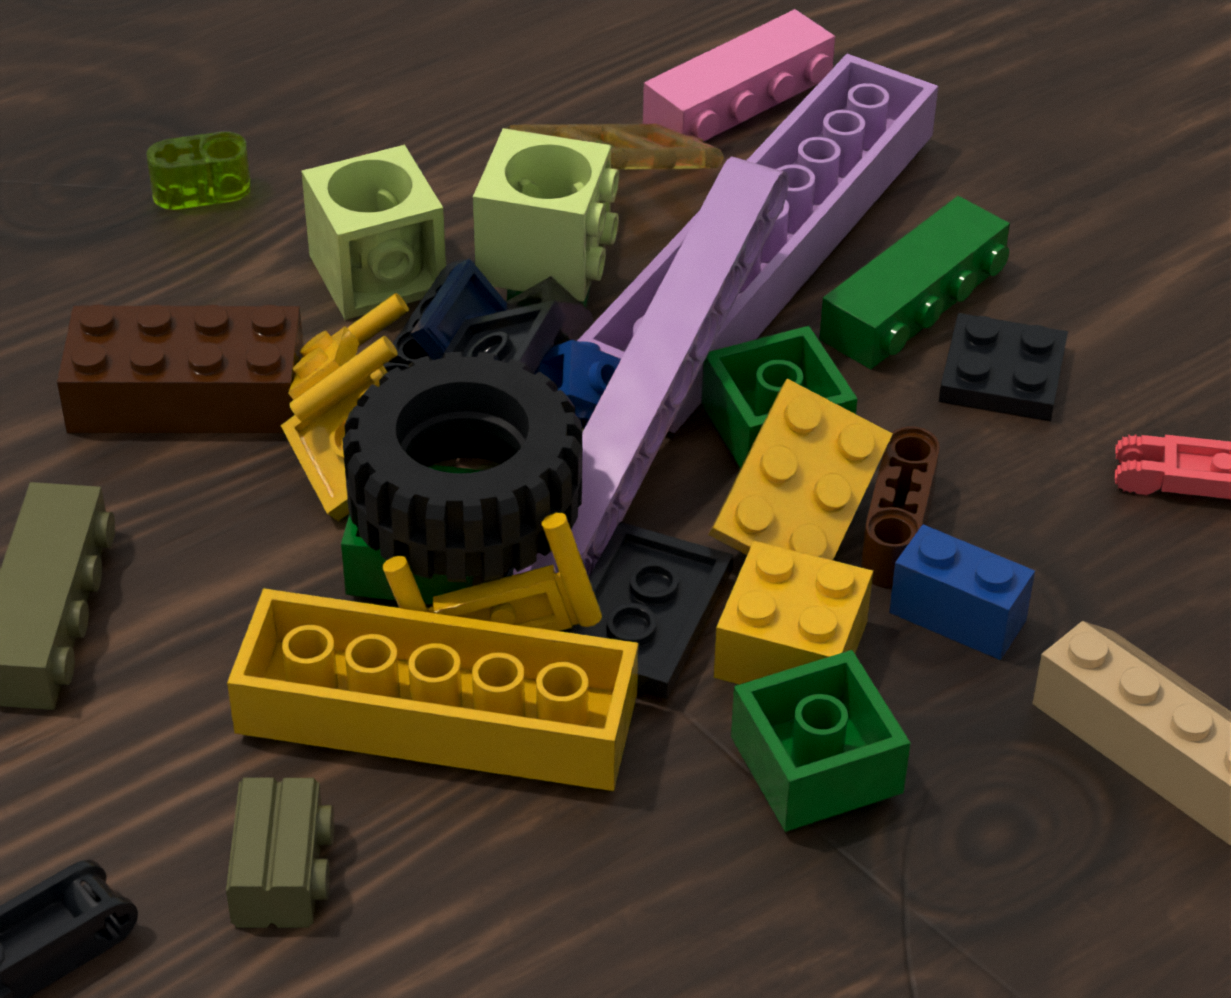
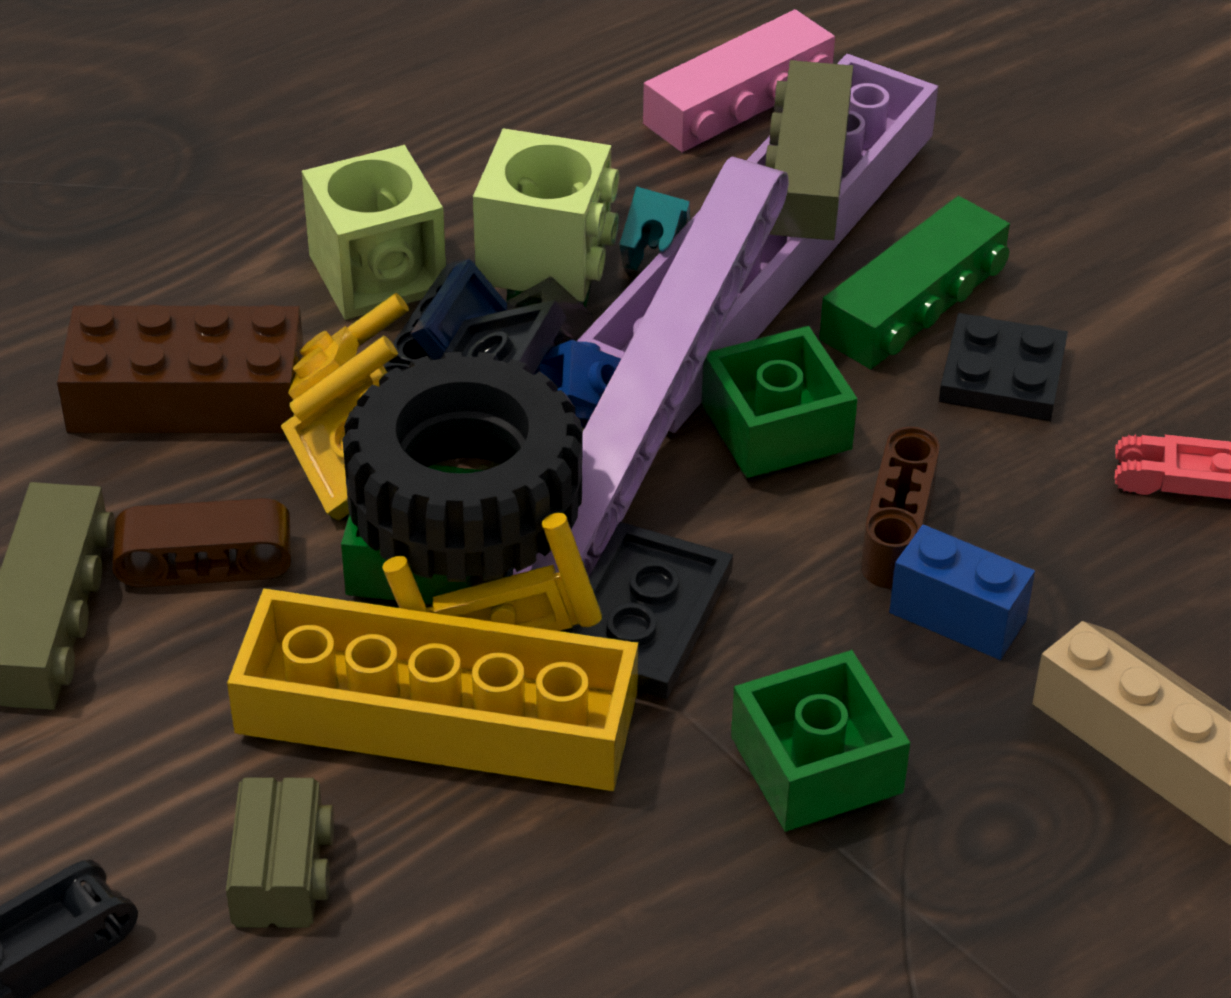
(199, 170): clear neon green beam -> none
(202, 542): none -> reddish brown beam
(638, 144): clear yellow bar -> none
(651, 222): none -> teal hinge
(789, 613): yellow brick -> none
(801, 476): yellow plate -> none
(811, 141): none -> olive brick

